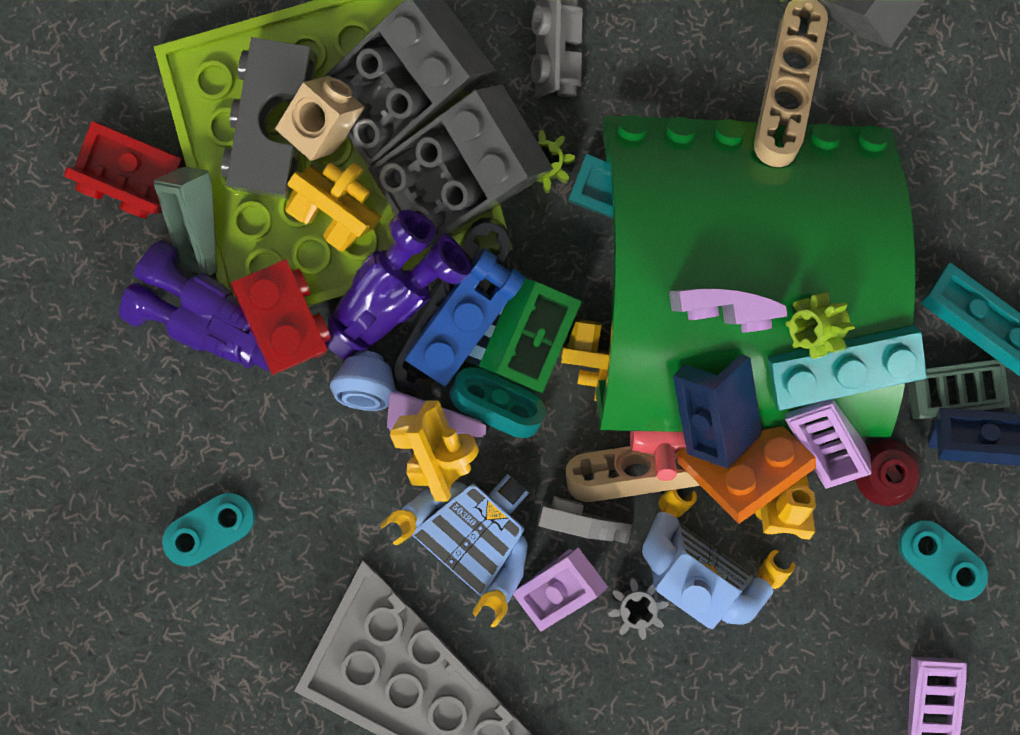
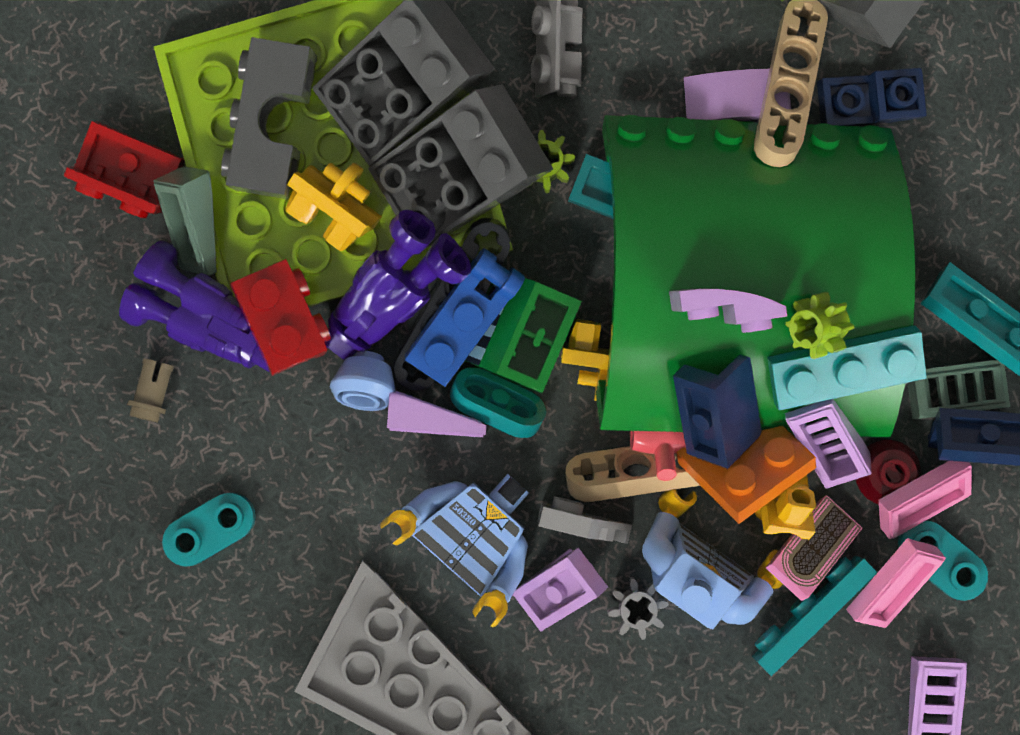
(150, 394): none -> dark tan pin
(304, 125): tan brick -> none
(438, 450): yellow hips -> none
(729, 95): none -> lavender slope
(805, 562): none -> tile
(810, 615): none -> teal plate
(872, 98): none -> dark blue slope
(896, 583): none -> bright pink tile
(925, 497): none -> bright pink tile

